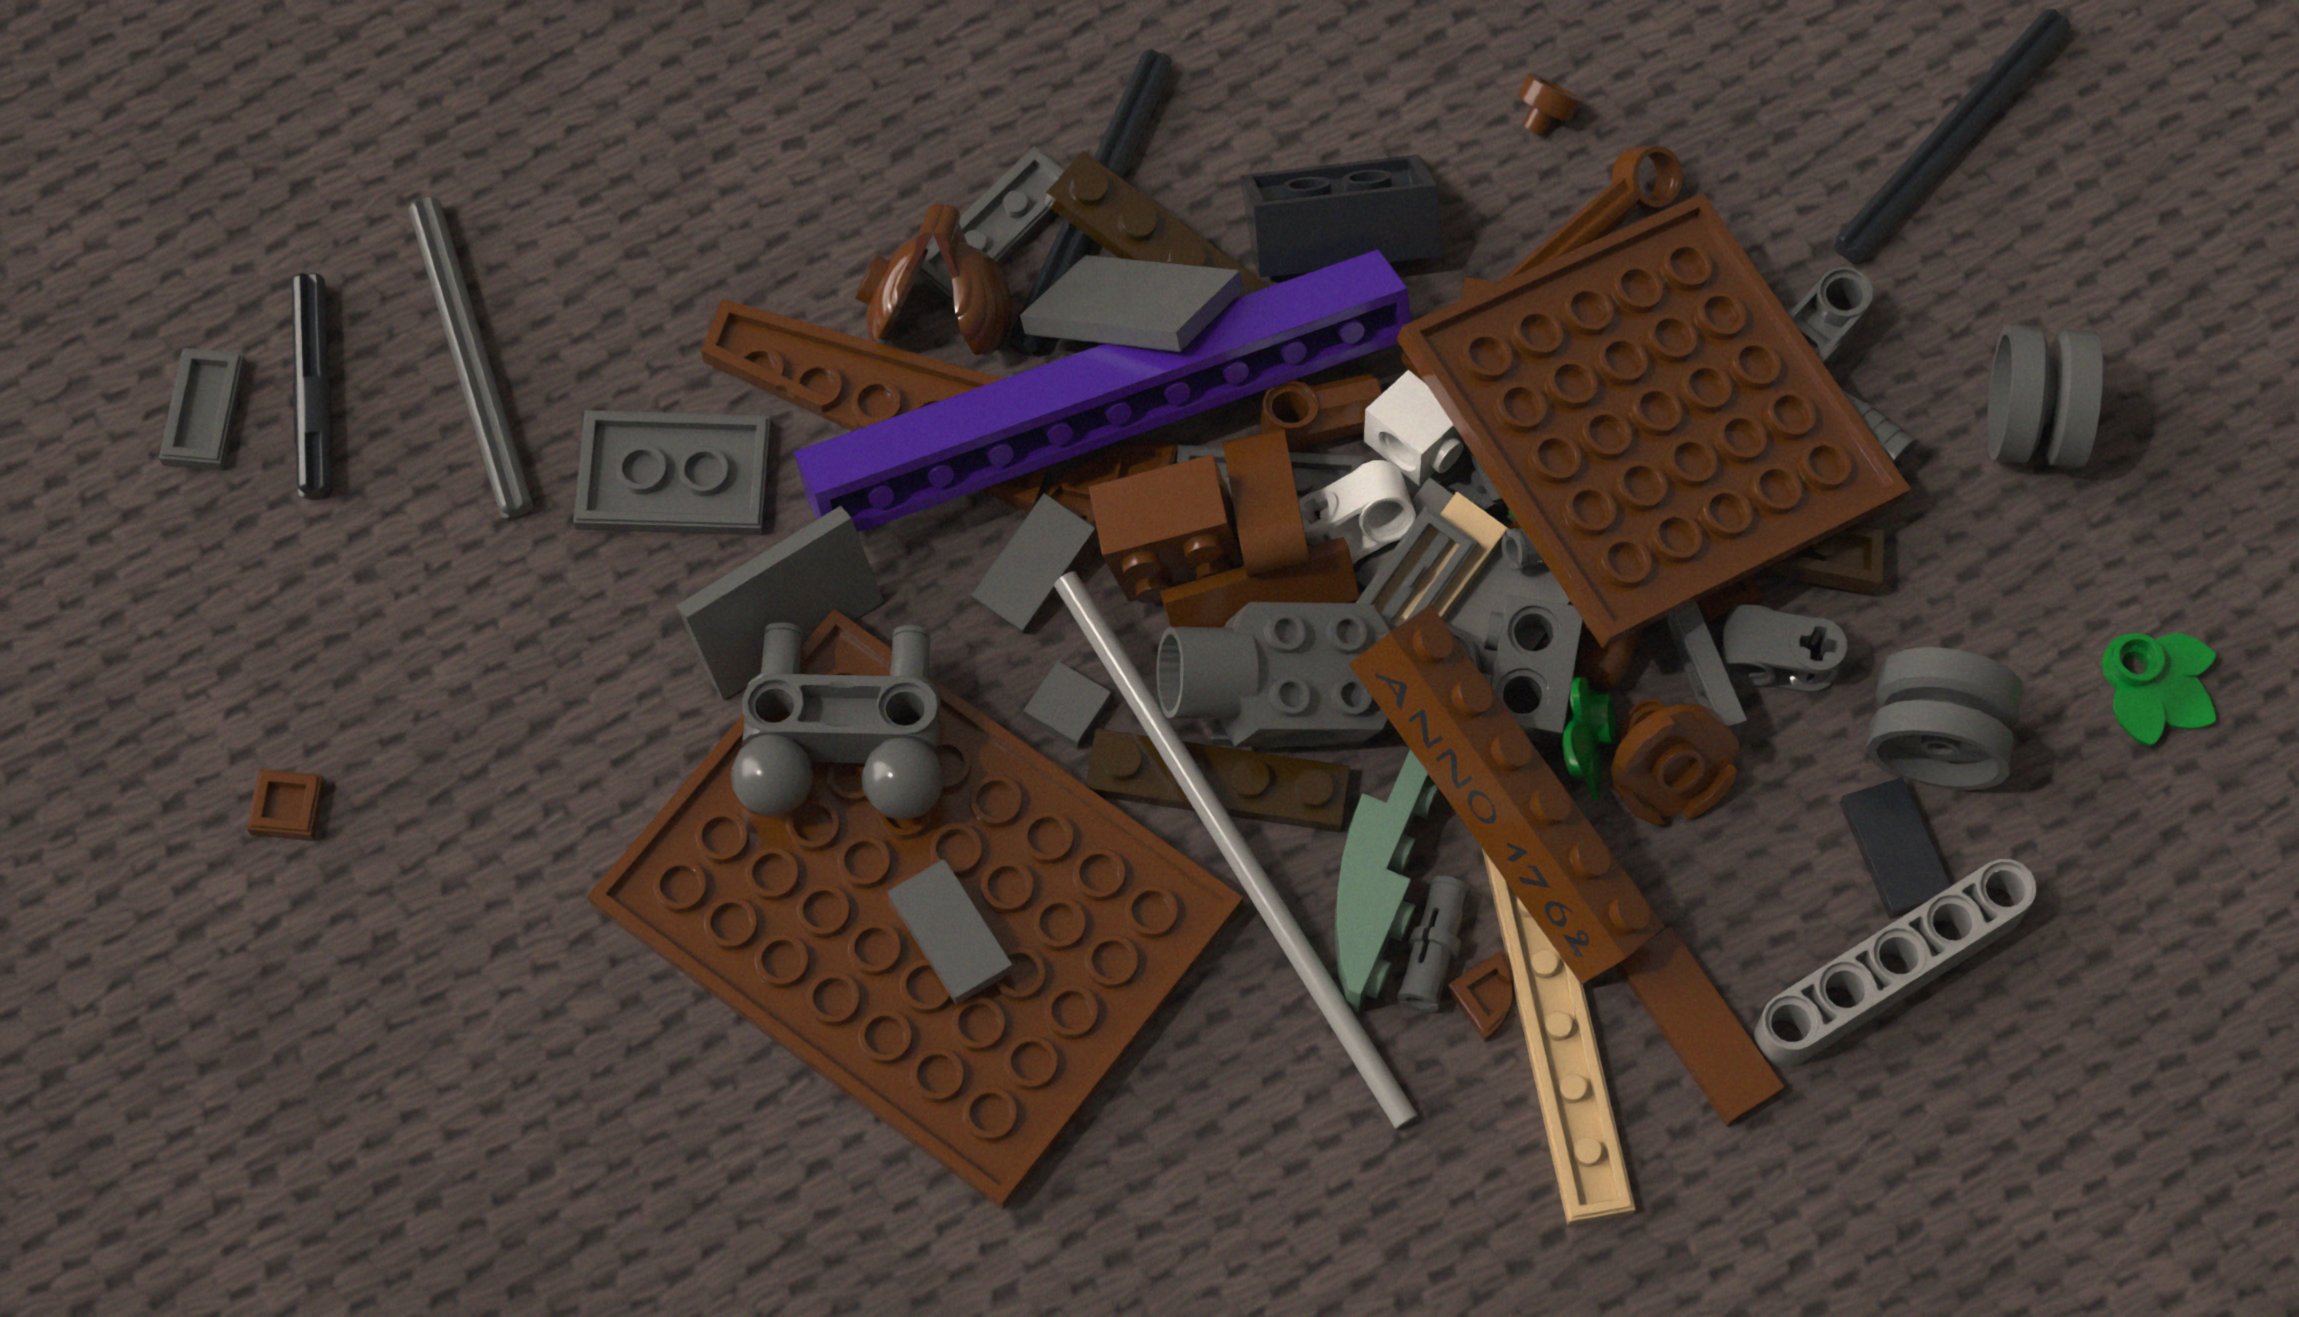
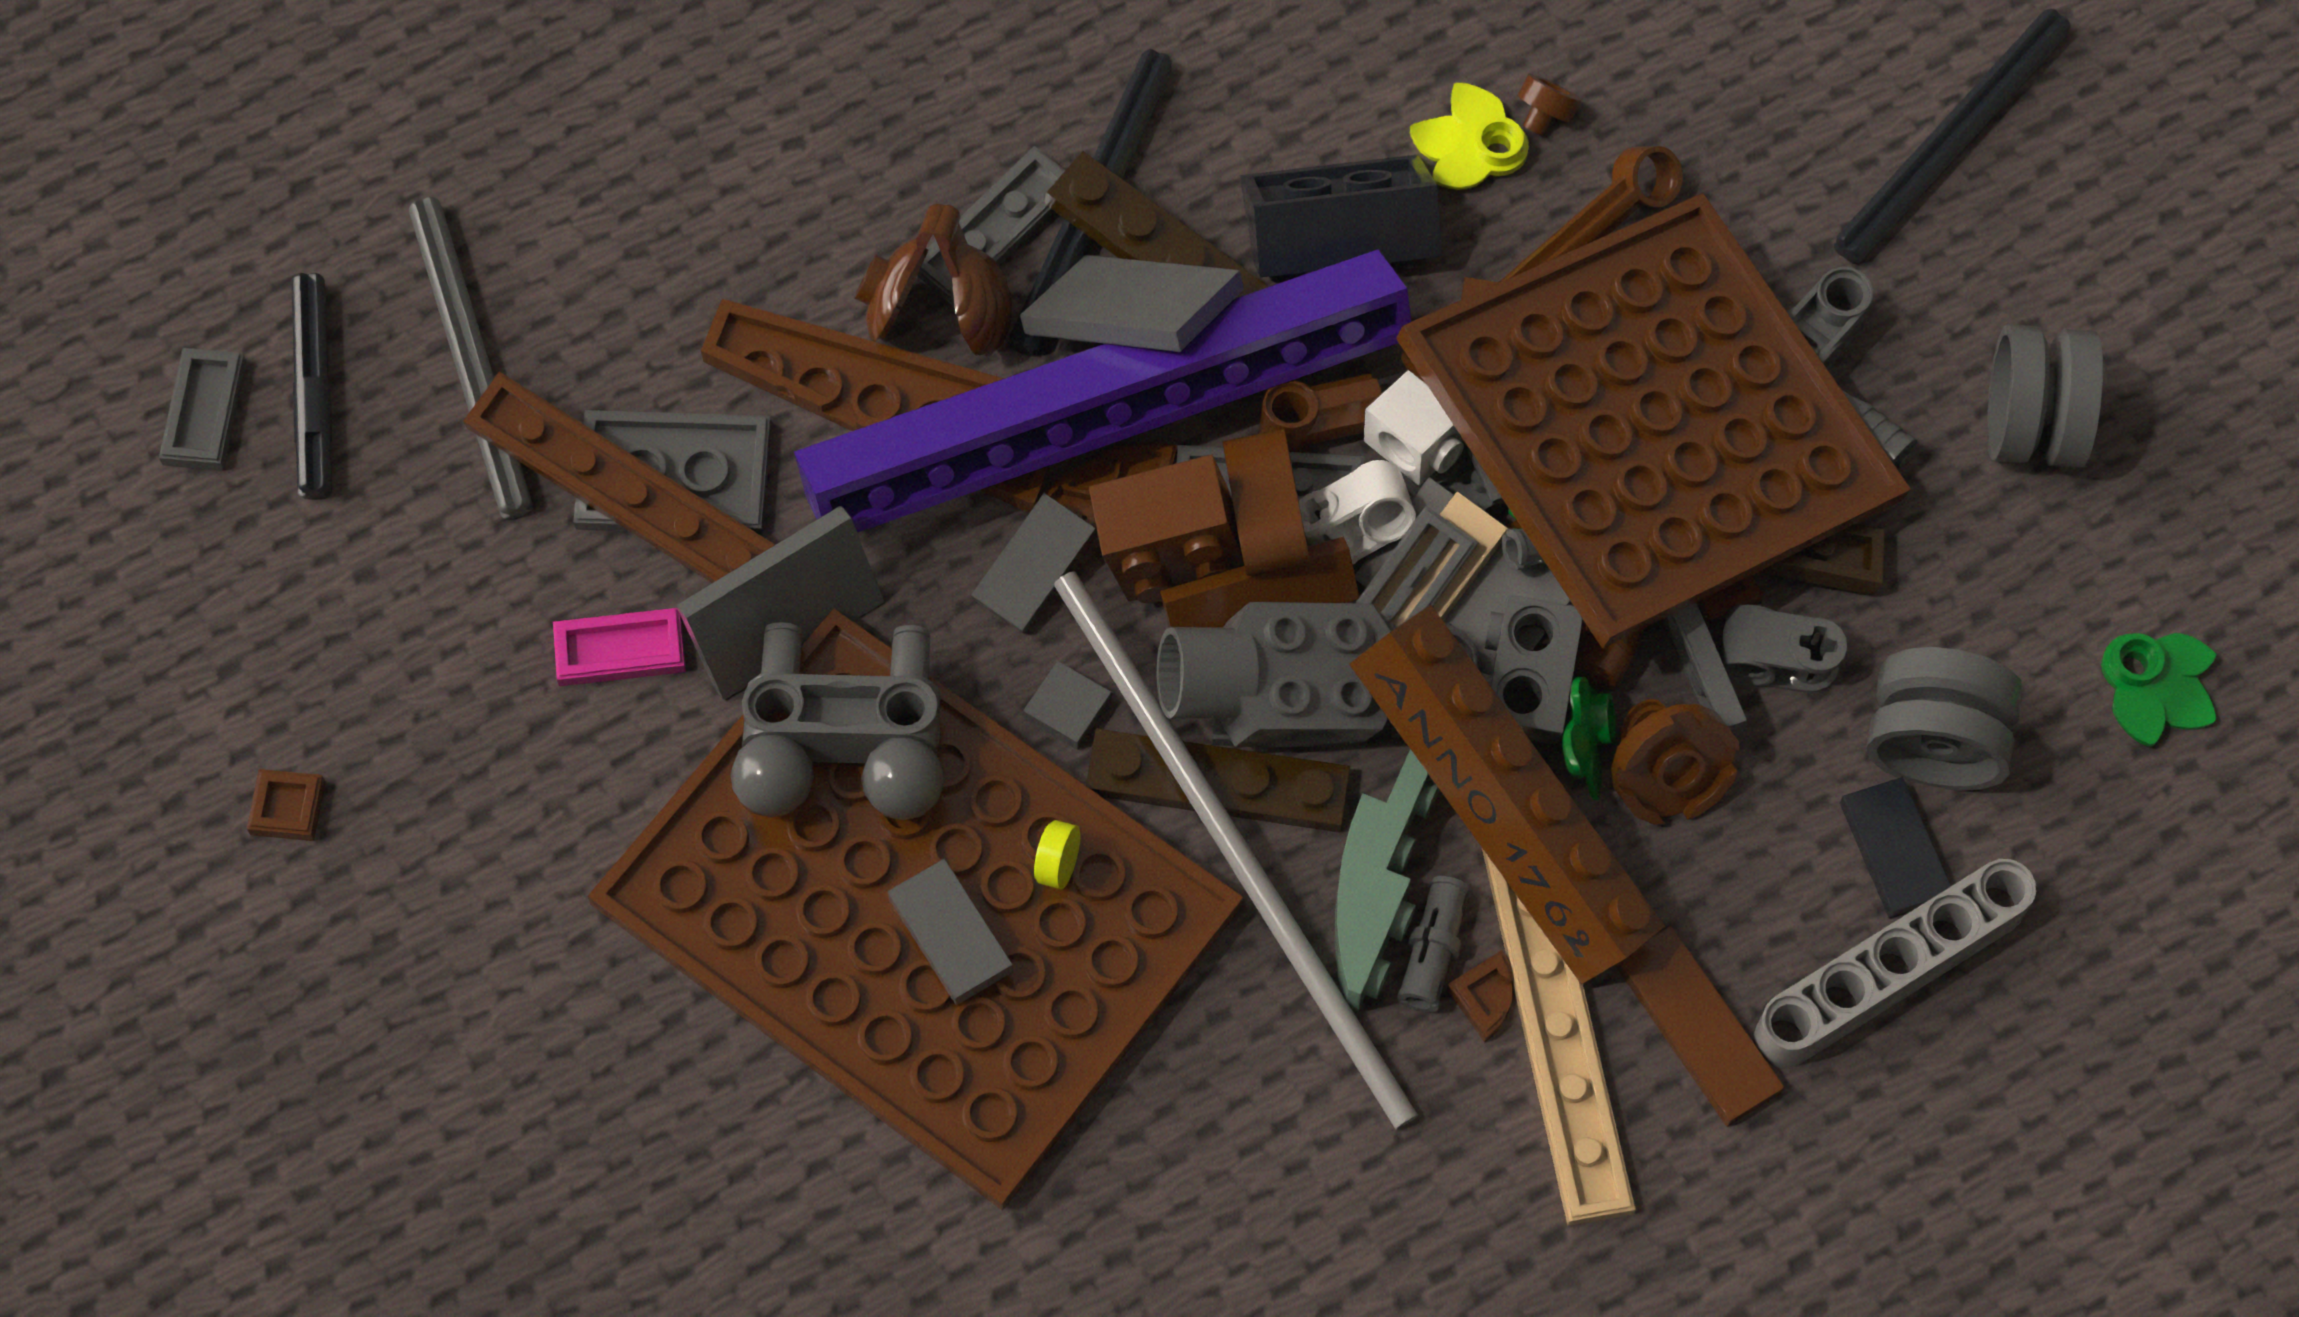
(612, 480): none -> reddish brown tile
(619, 647): none -> dark pink tile
(1057, 854): none -> neon yellow tile
(1462, 139): none -> neon yellow plate

